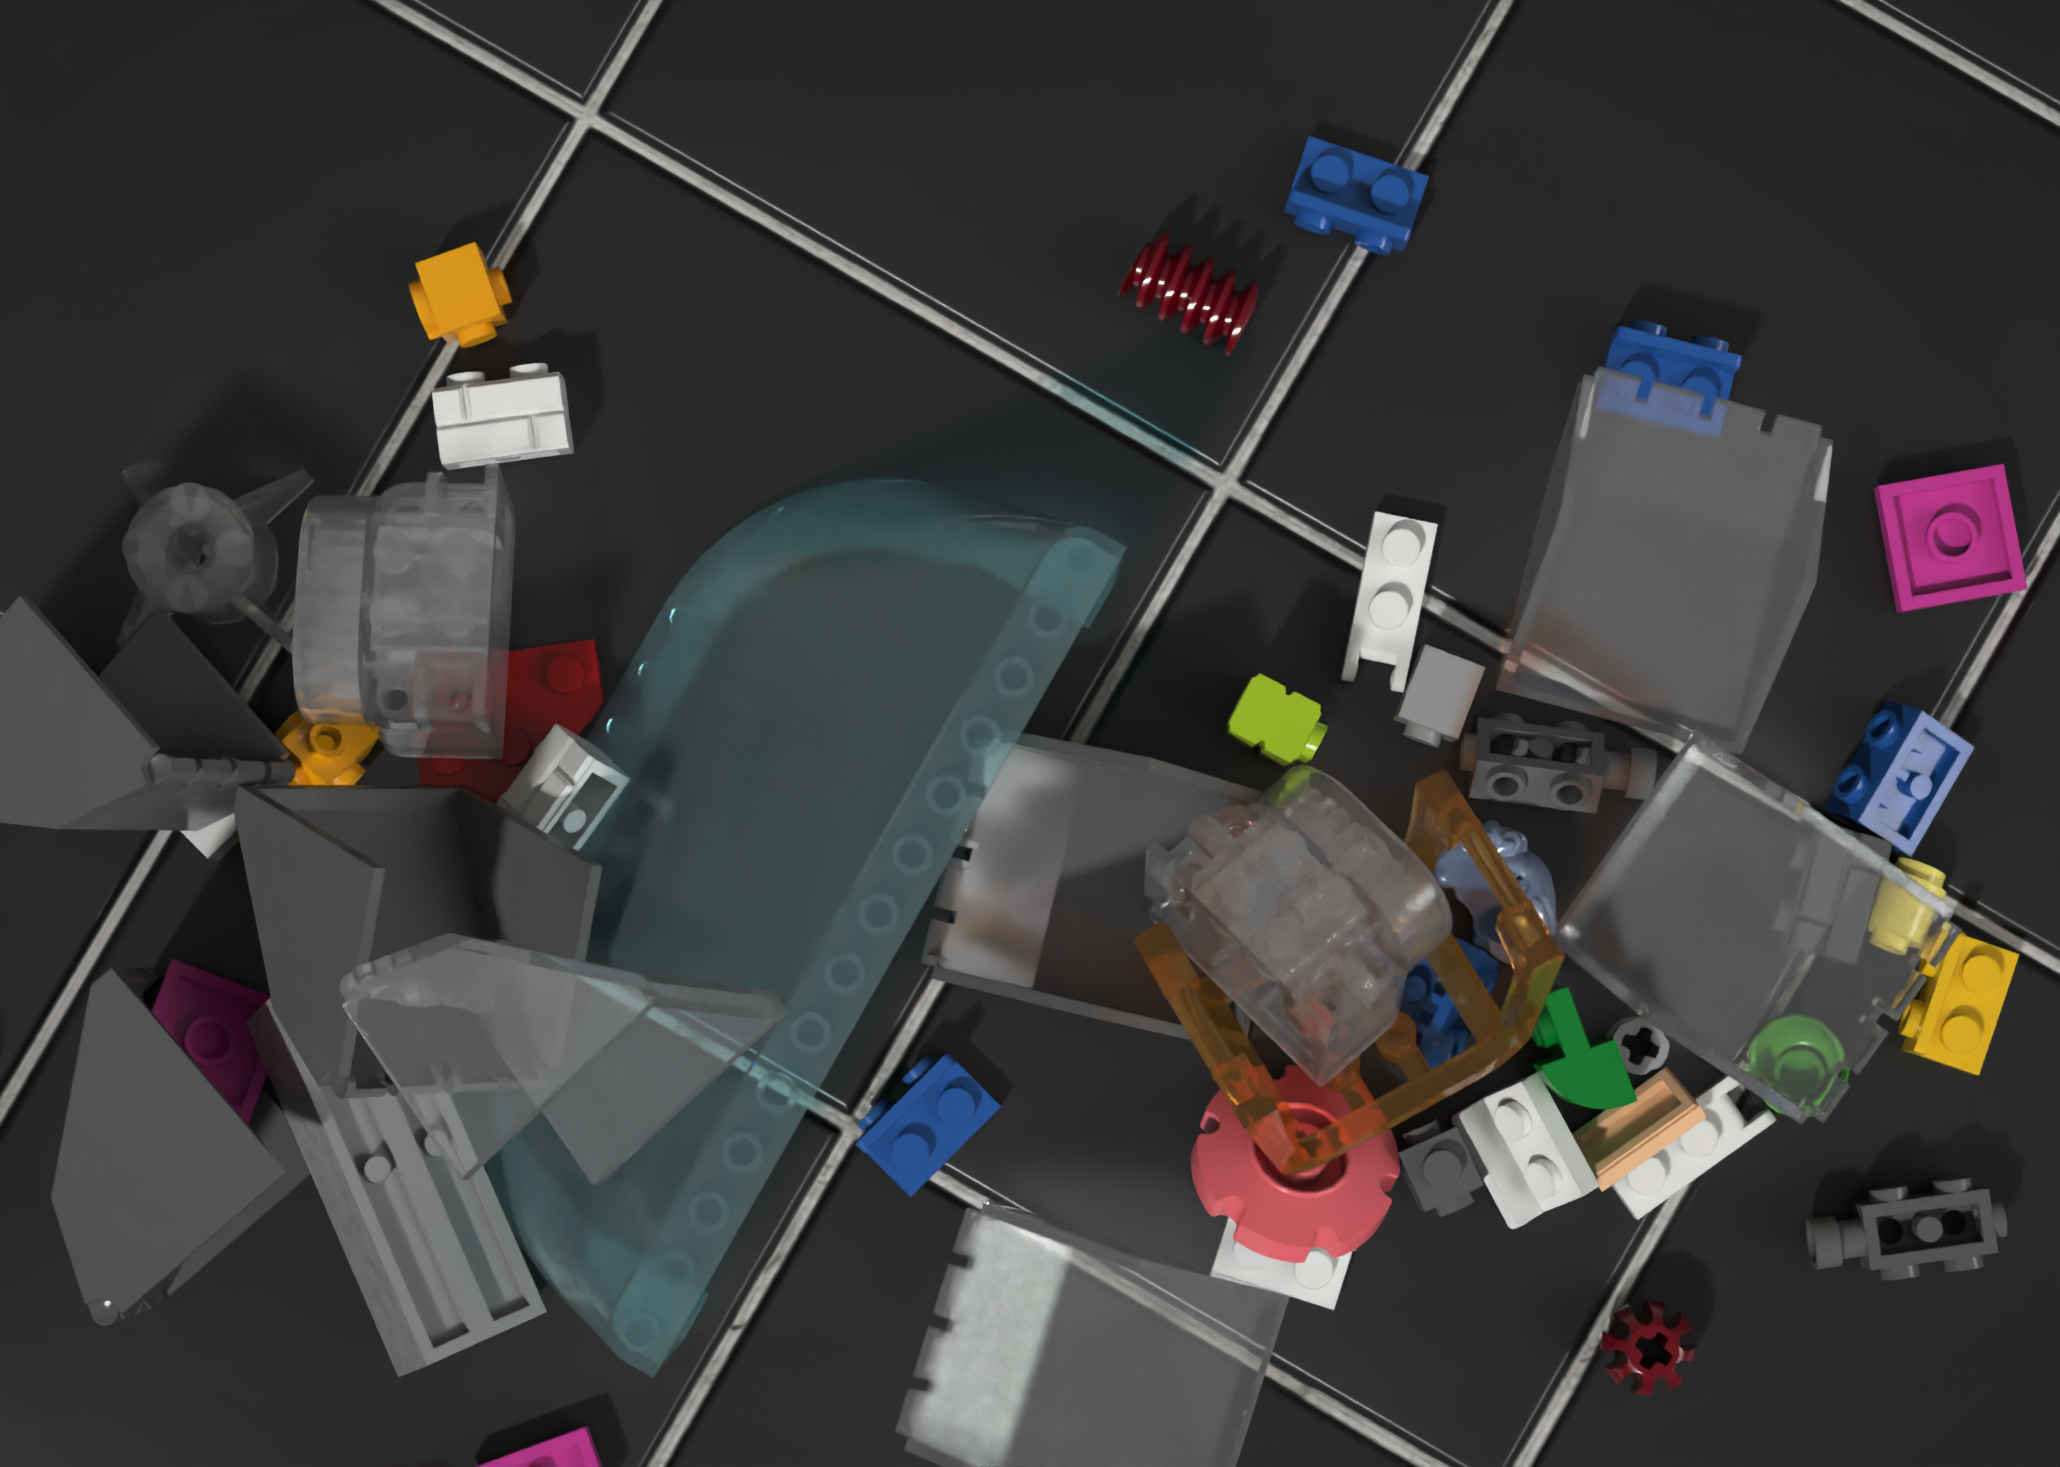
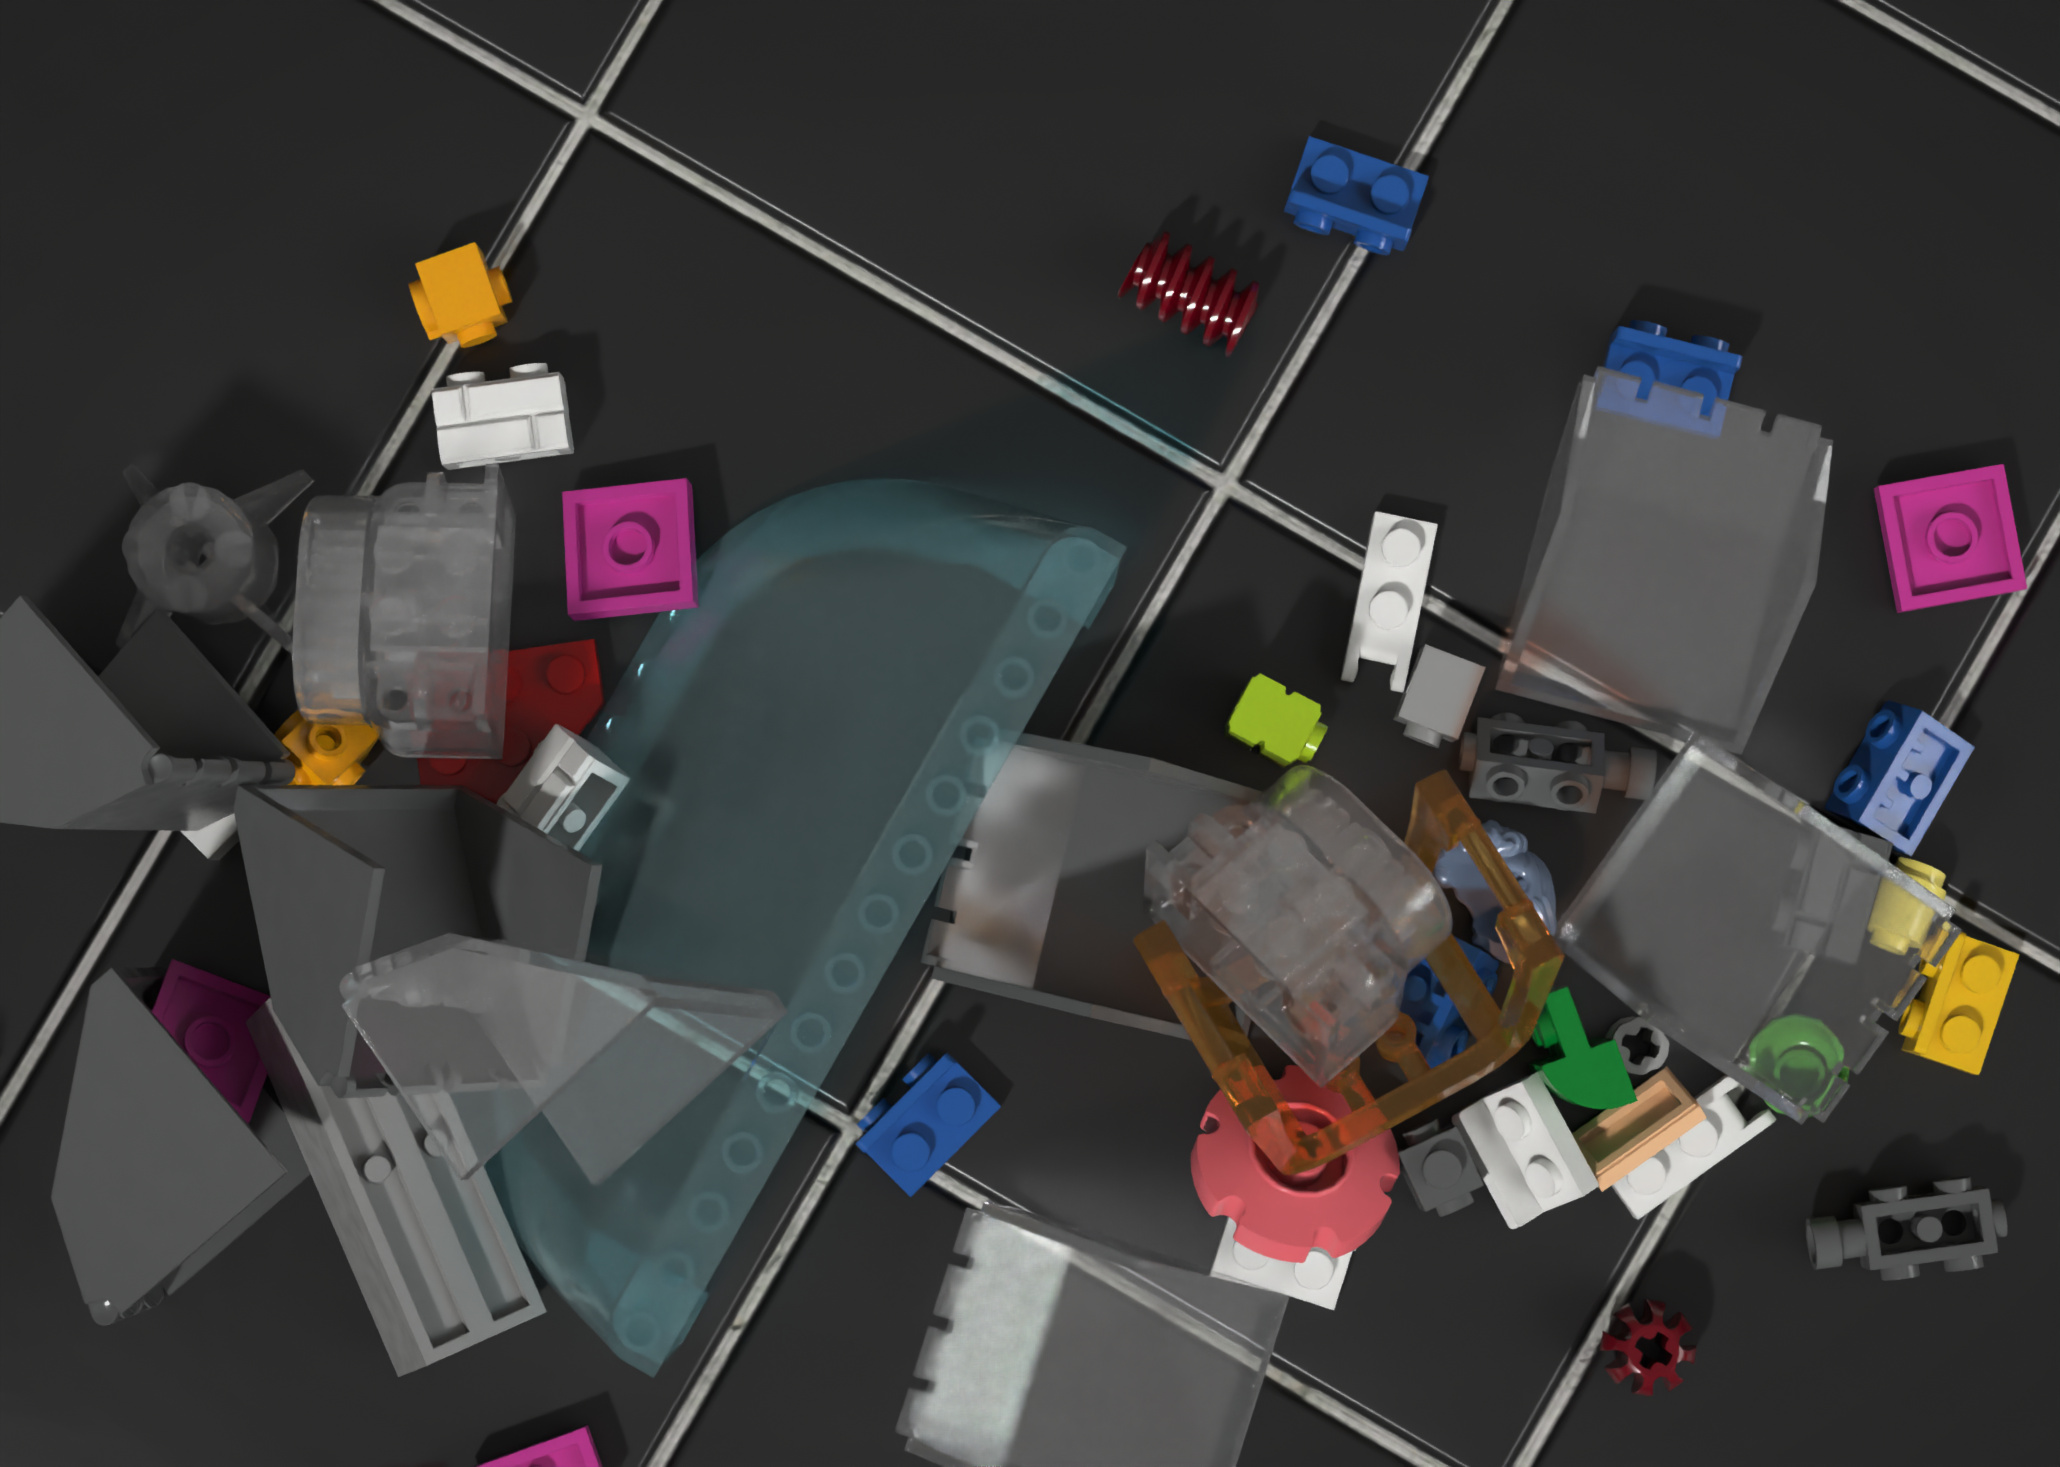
(630, 549): none -> dark pink plate

